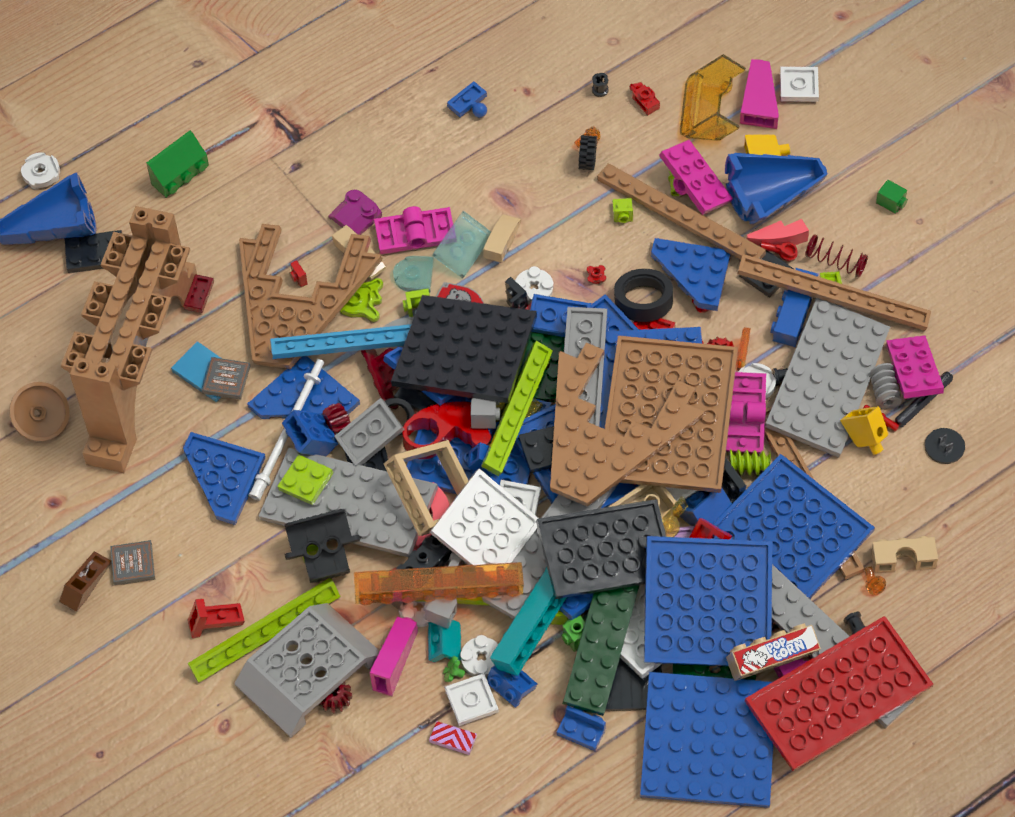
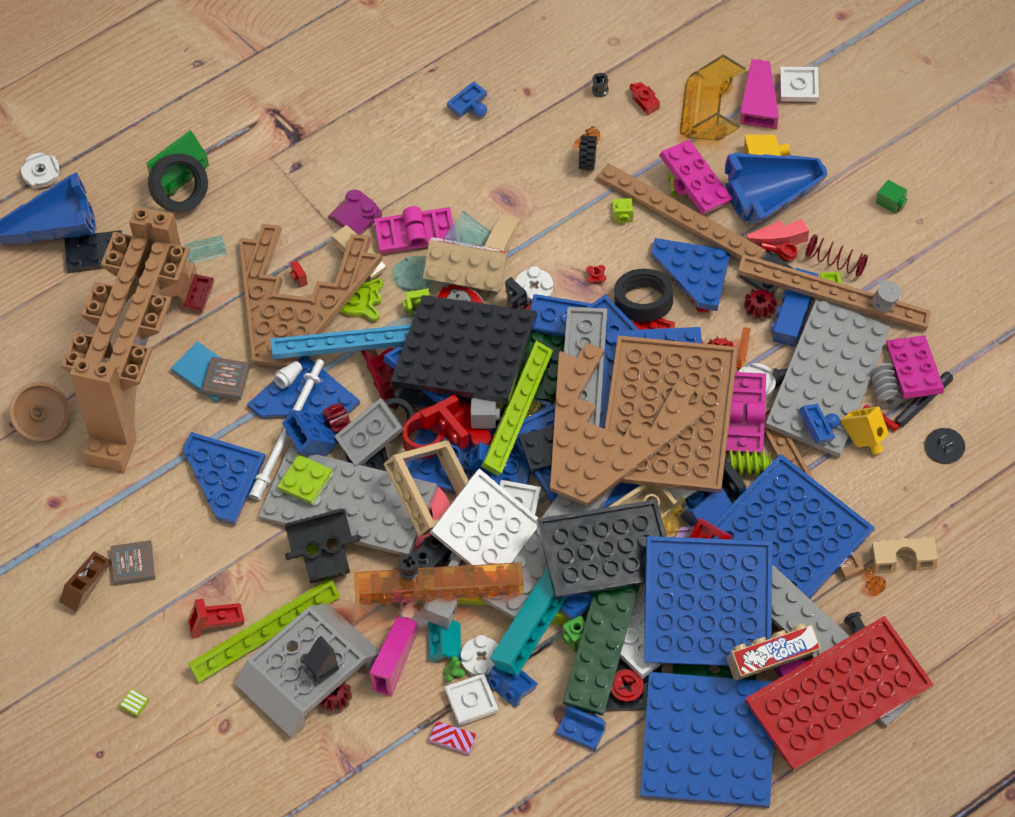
(134, 703): none -> lime tile
(198, 173): none -> black tyre
(206, 251): none -> clear light blue tile
(286, 375): none -> white cone
(320, 661): none -> black slope
(413, 570): none -> black bush
(443, 415): none -> red bracket
(465, 264): none -> tan brick
(629, 677): none -> red gear
(760, 303): none -> dark red gear
(817, 424): none -> blue plate
(886, 296): none -> light grey piece

